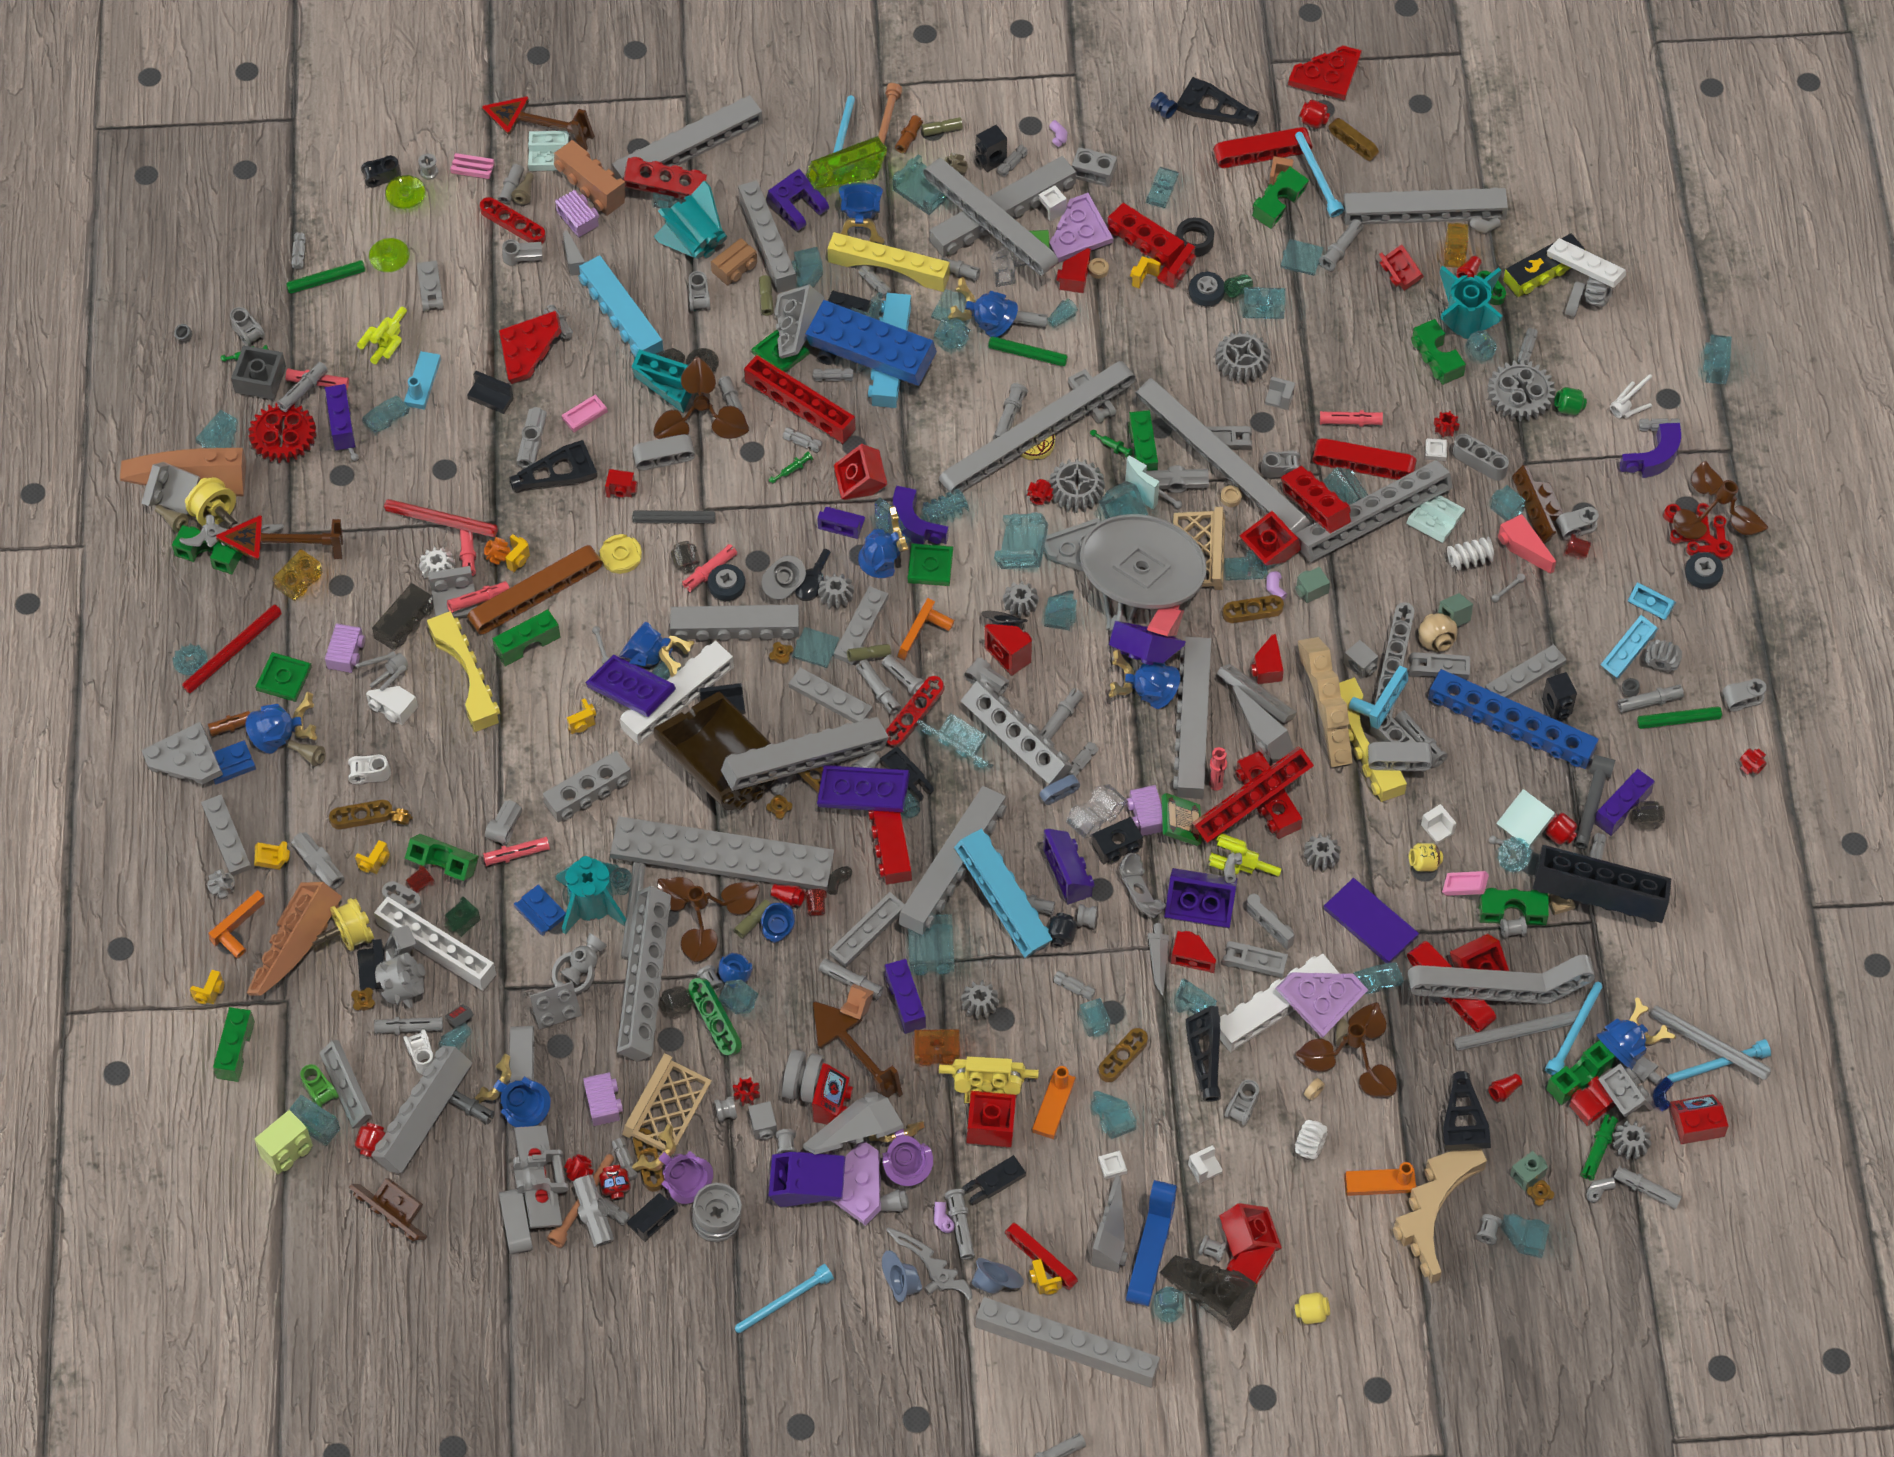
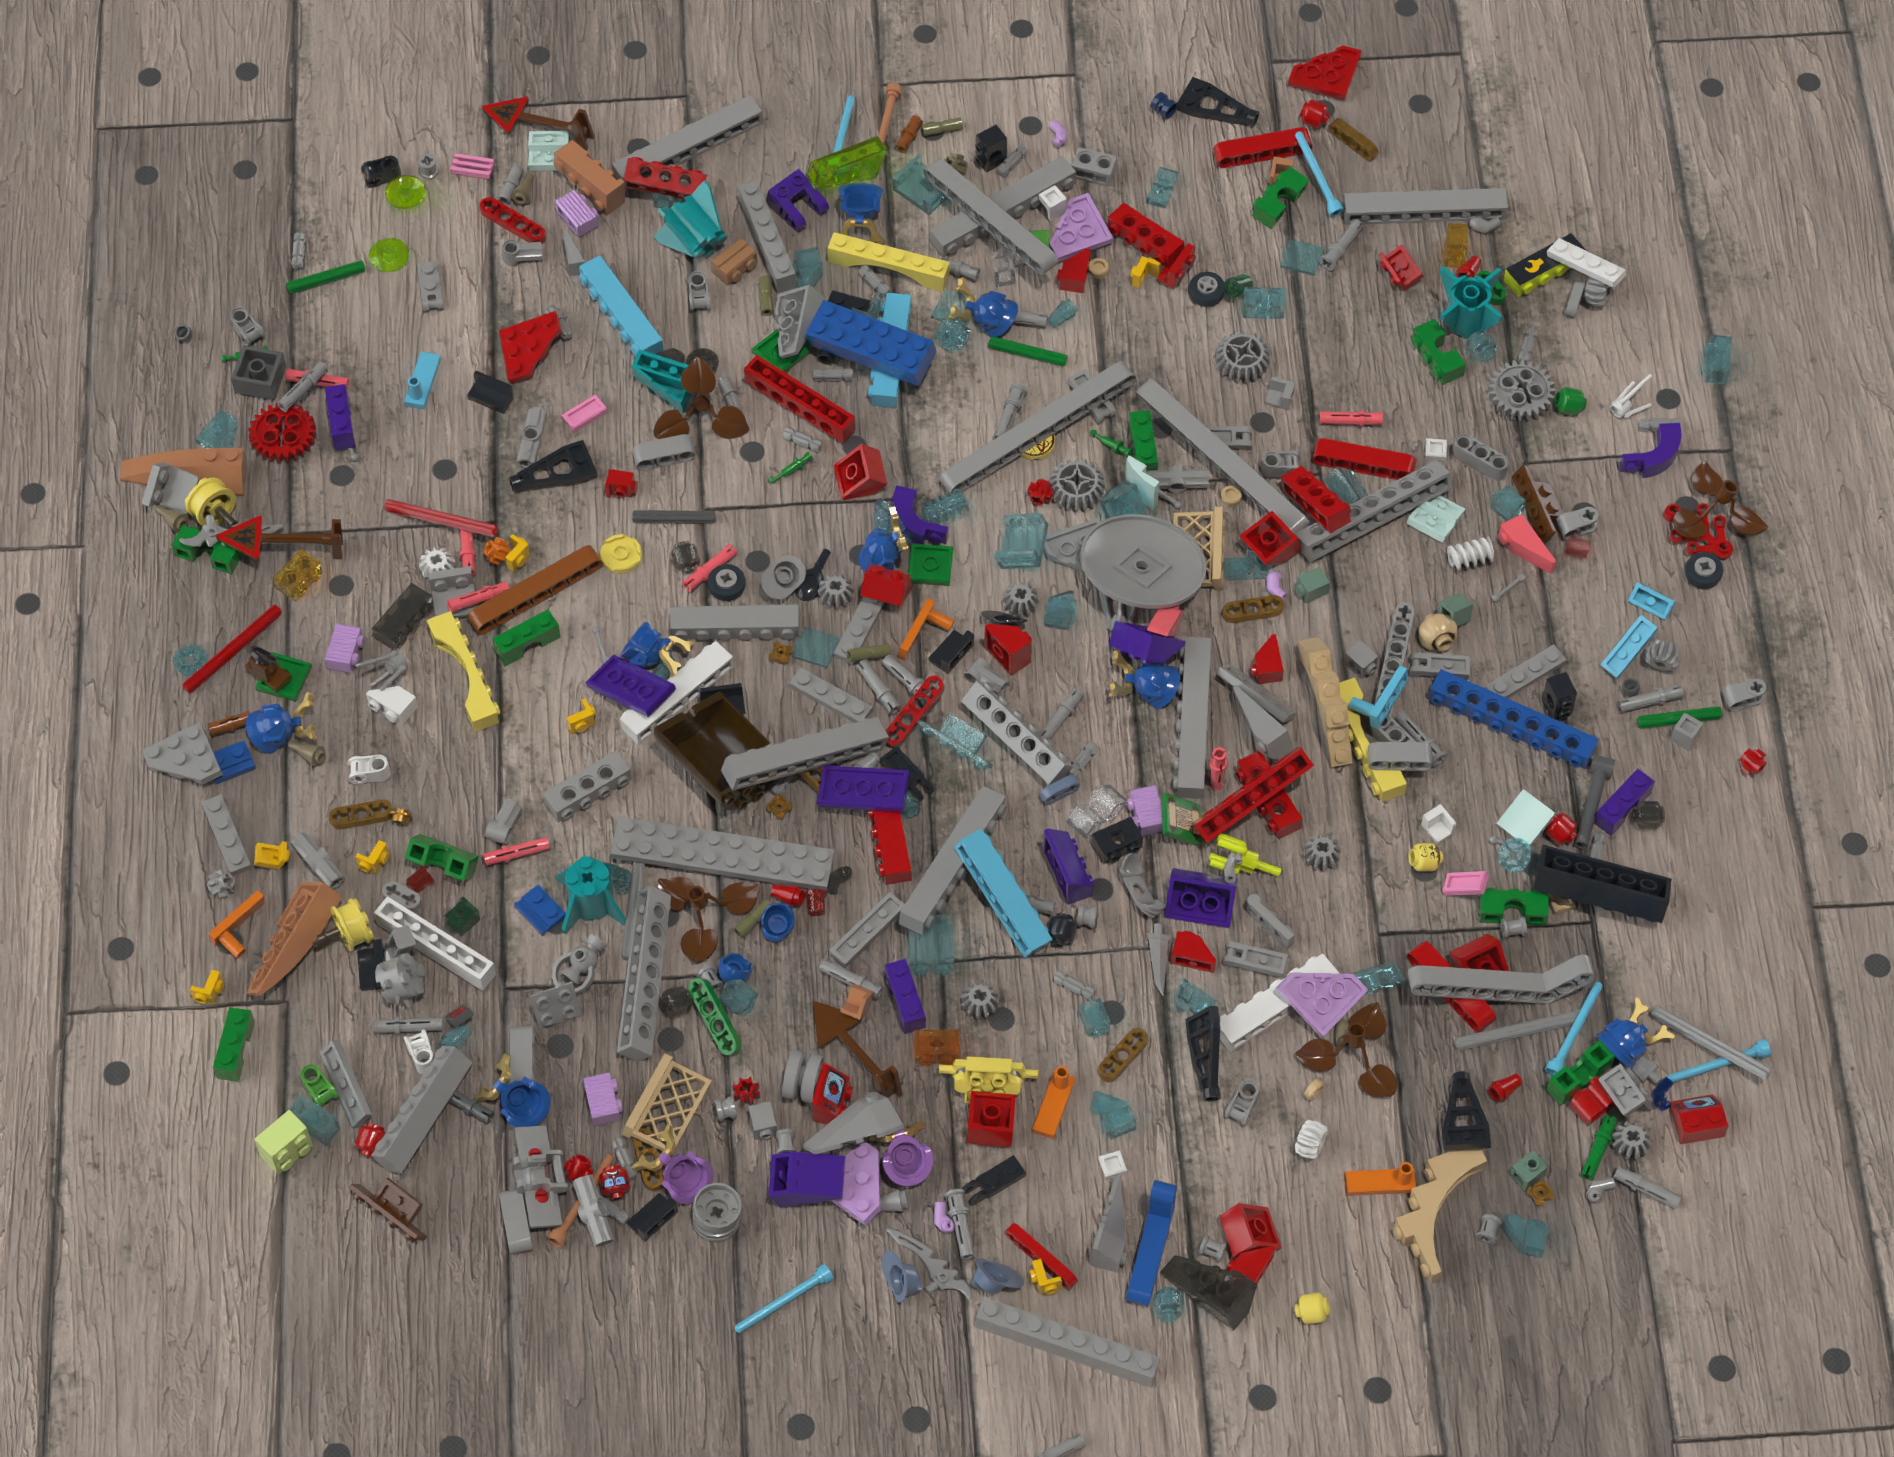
(265, 668): none -> reddish brown piece
(367, 1003): pearl gold plate -> none
(383, 414): clear light blue slope -> none
(385, 335): neon yellow plant -> none
(840, 522): dark purple panel -> none
(886, 585): none -> red slope
(952, 650): none -> black panel
(1201, 225): black tyre -> none
(1204, 1164): white panel -> none
(1371, 921): dark purple tile -> none
(1446, 424): red gear -> none
(1686, 732): none -> light grey panel

